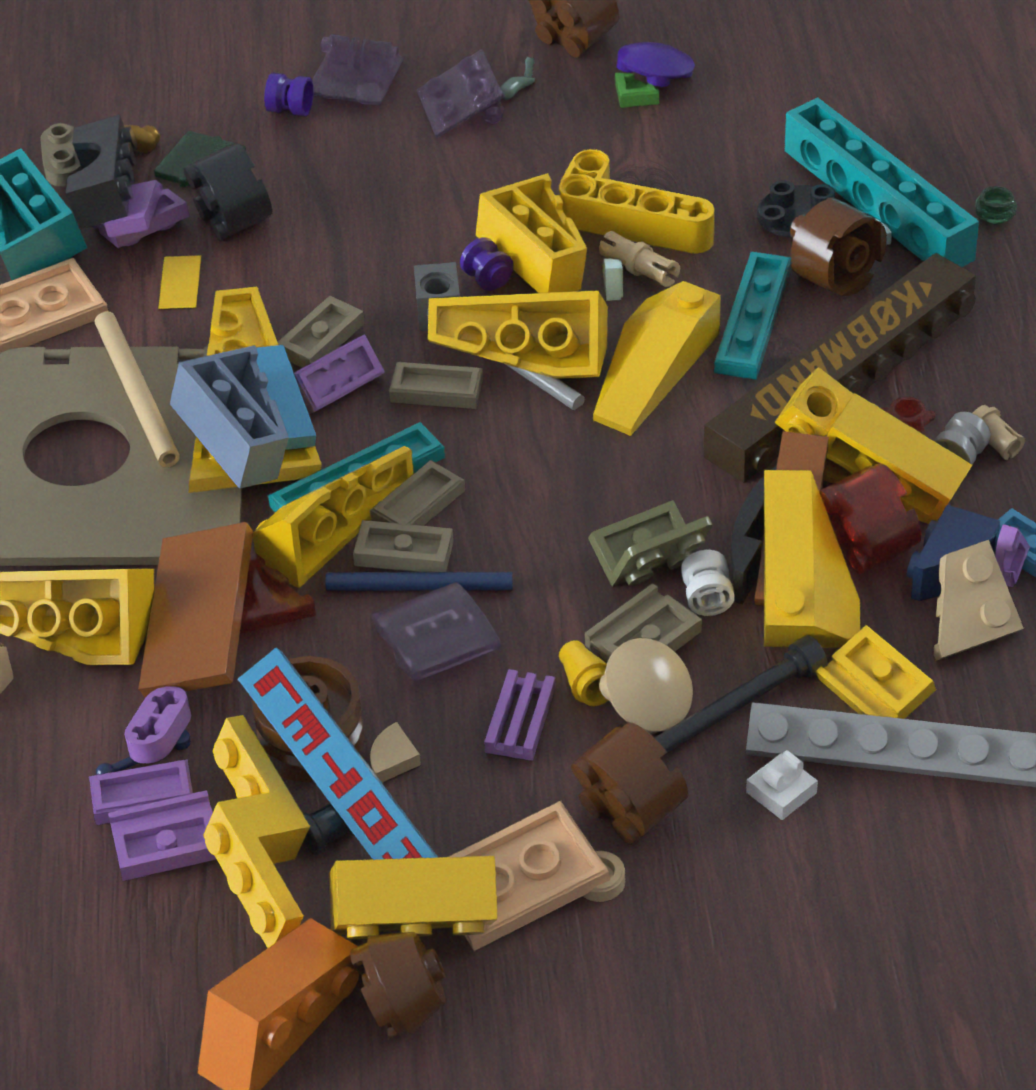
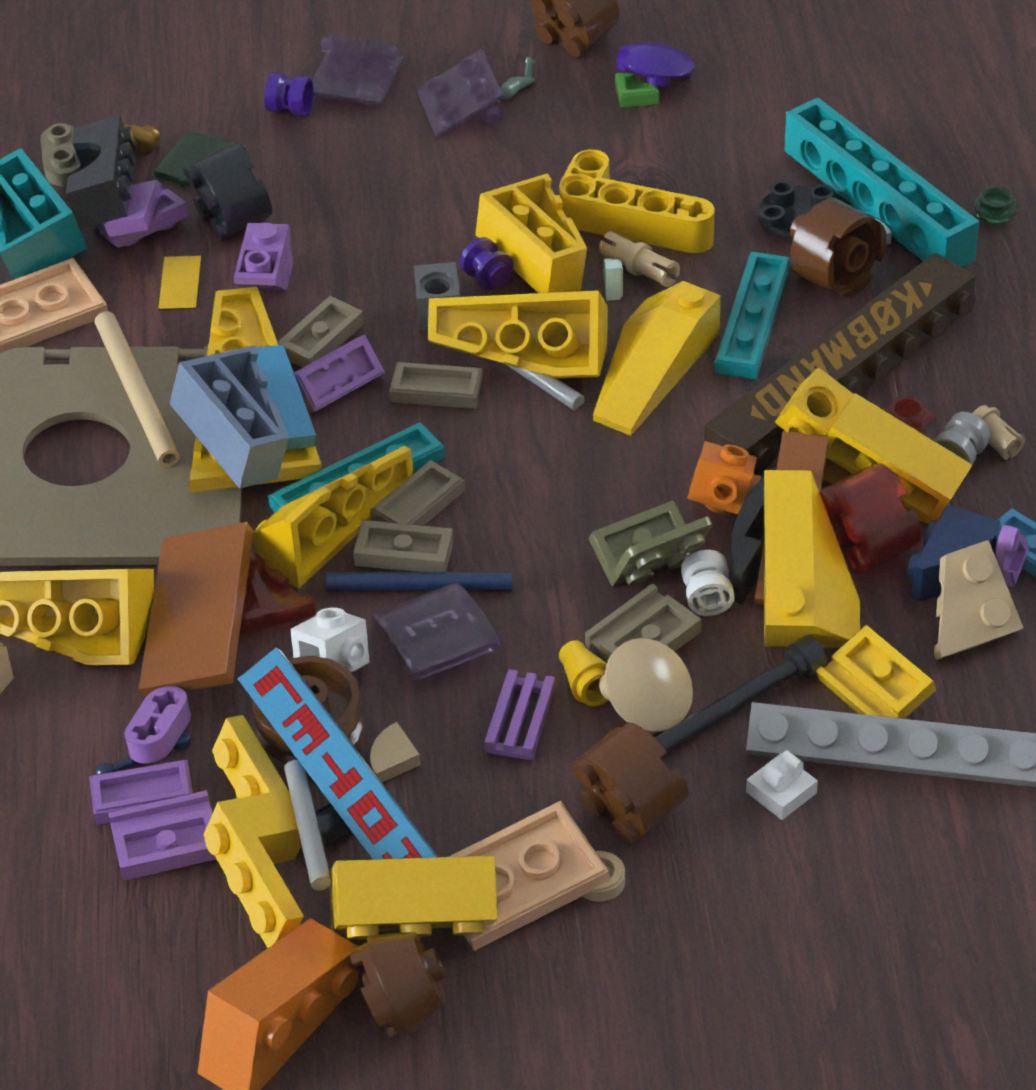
(265, 257): none -> medium lavender slope
(307, 826): none -> light grey bar
(333, 636): none -> white brick
(723, 478): none -> orange brick

